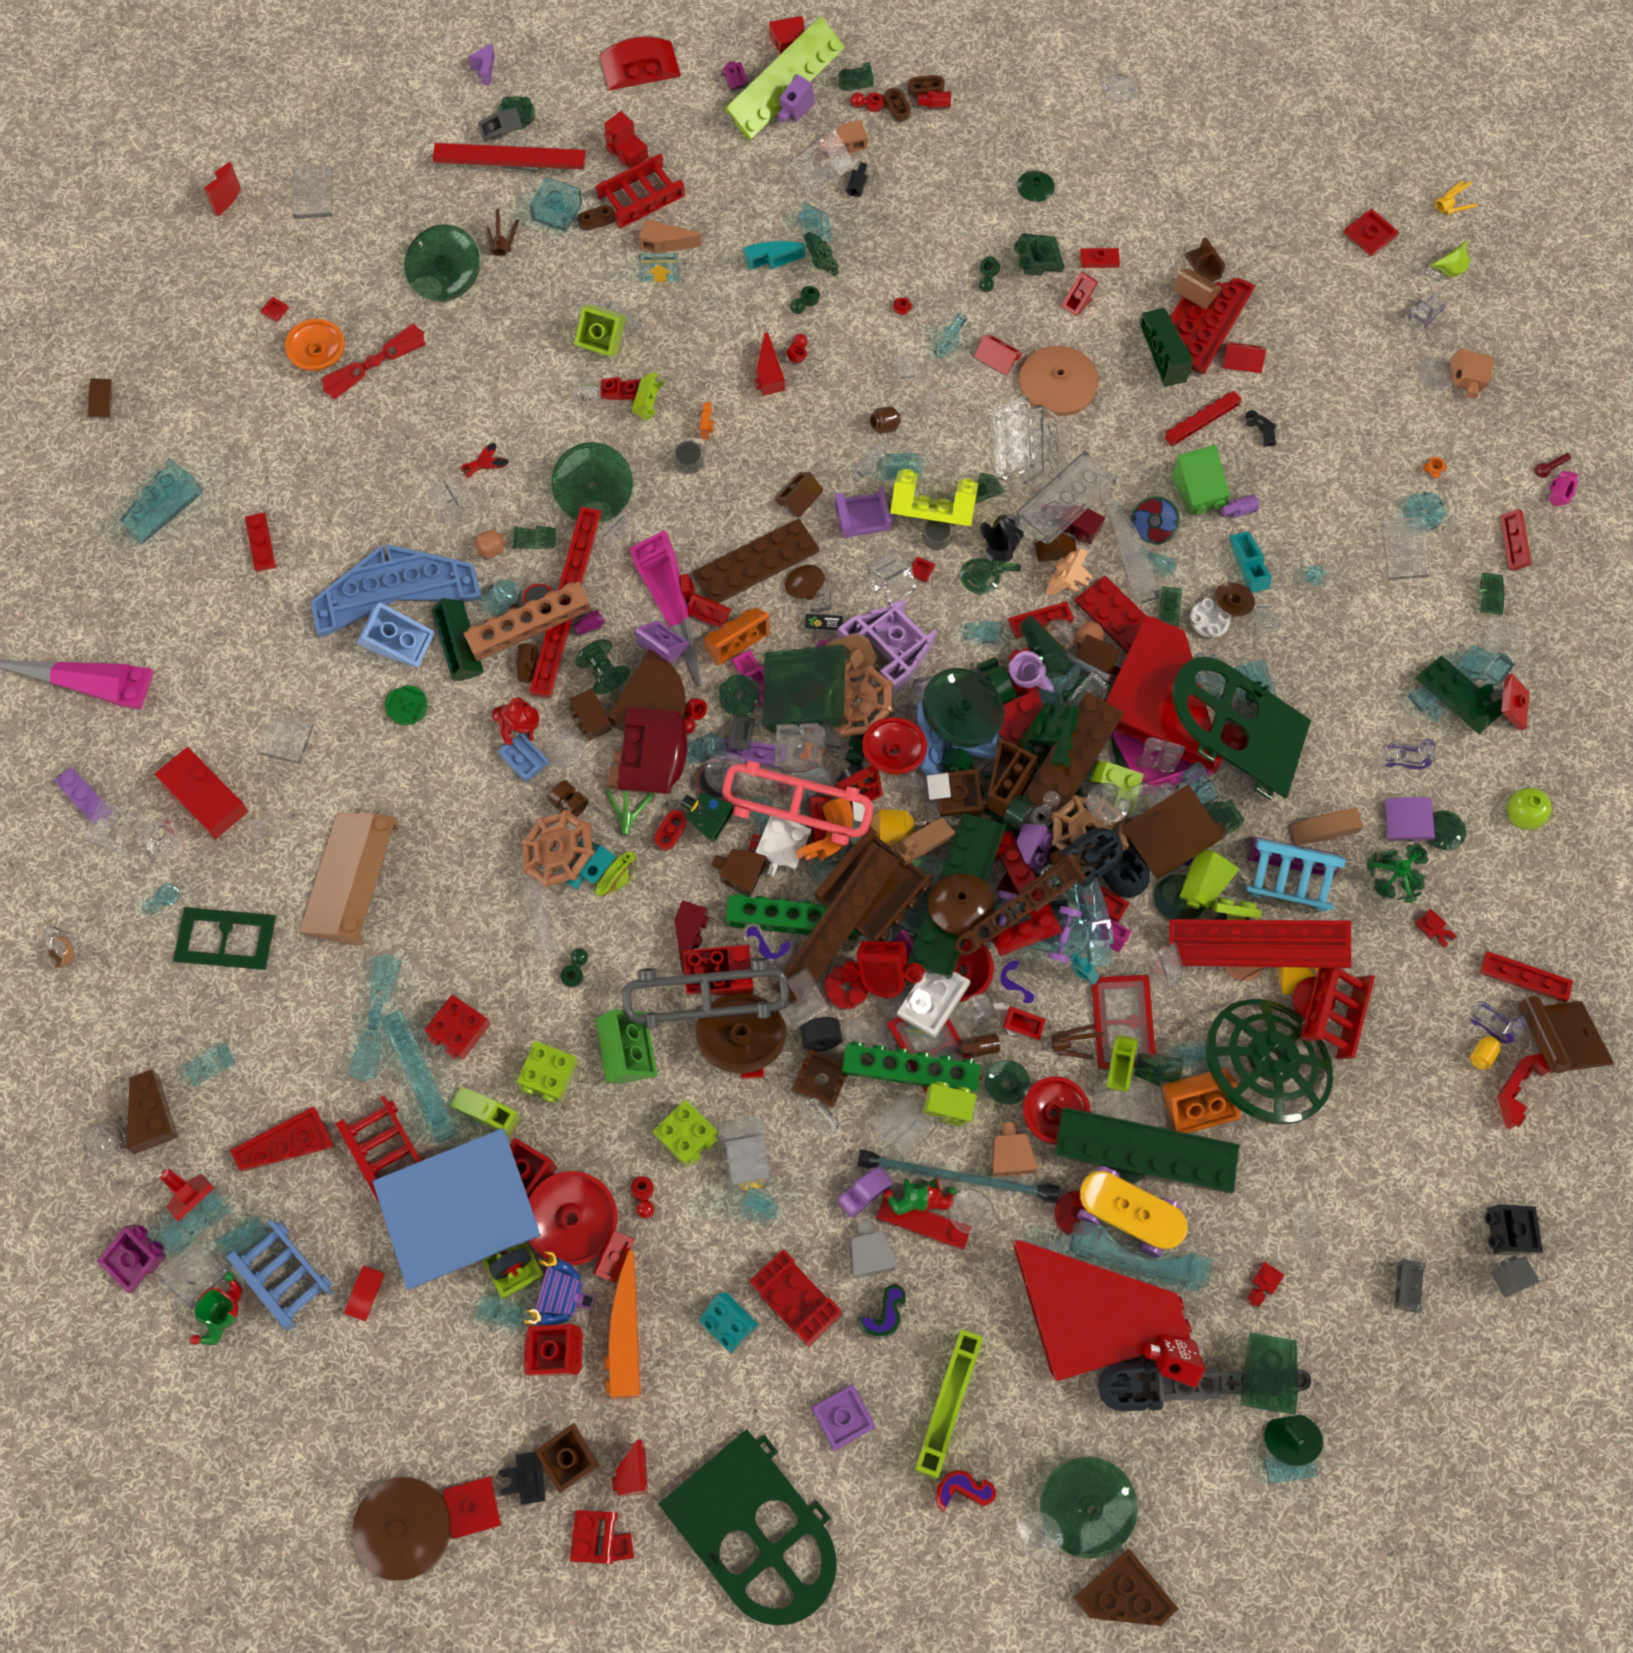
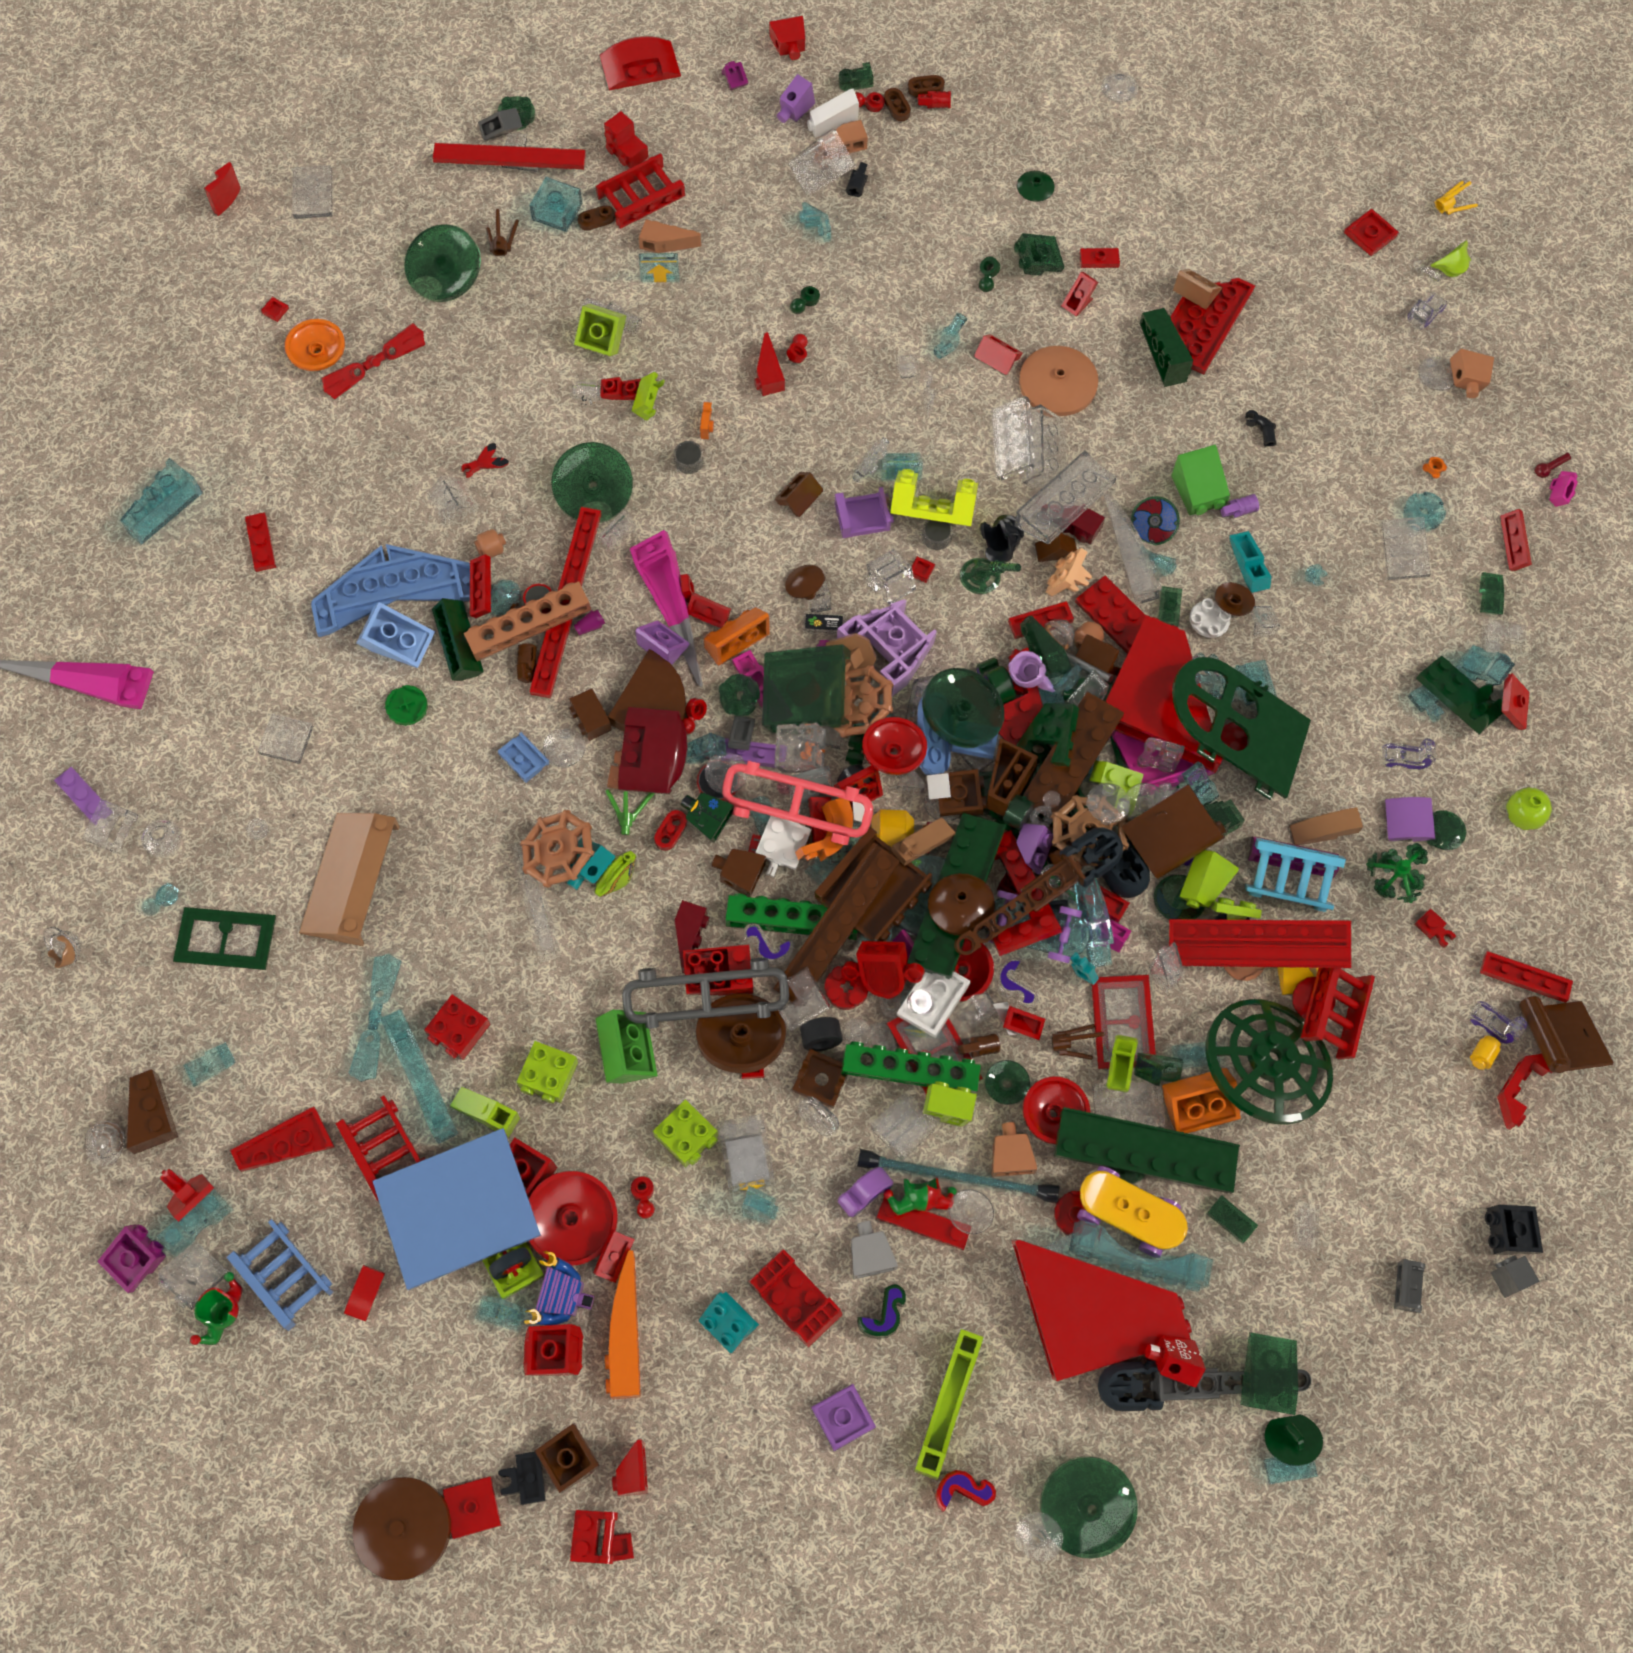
(99, 398): reddish brown slope -> none
(201, 792): red brick -> none
(242, 1237): clear light blue hinge -> none
(480, 586): none -> red plate
(483, 62): medium lavender slope -> none
(517, 717): red helmet -> none
(537, 538): clear green slope -> none
(566, 798): reddish brown wheel -> none
(579, 958): dark green plate -> none
(607, 675): clear green hose -> none
(725, 1500): dark green door -> none
(756, 561): reddish brown plate -> none
(773, 253): teal slope -> none
(804, 57): lime plate -> none
(821, 253): clear green plate -> none
(834, 113): none -> white slope
(885, 419): reddish brown head -> none
(899, 309): red plate -> none
(956, 760): dark green plate -> none
(986, 631): clear light blue plate -> none
(988, 487): clear green slope -> none
(1126, 1594): reddish brown plate -> none
(1202, 418): red piece -> none
(1206, 261): reddish brown panel -> none
(1232, 1219): none -> clear green plate
(1244, 357): red panel -> none
(1267, 1280): red plate -> none

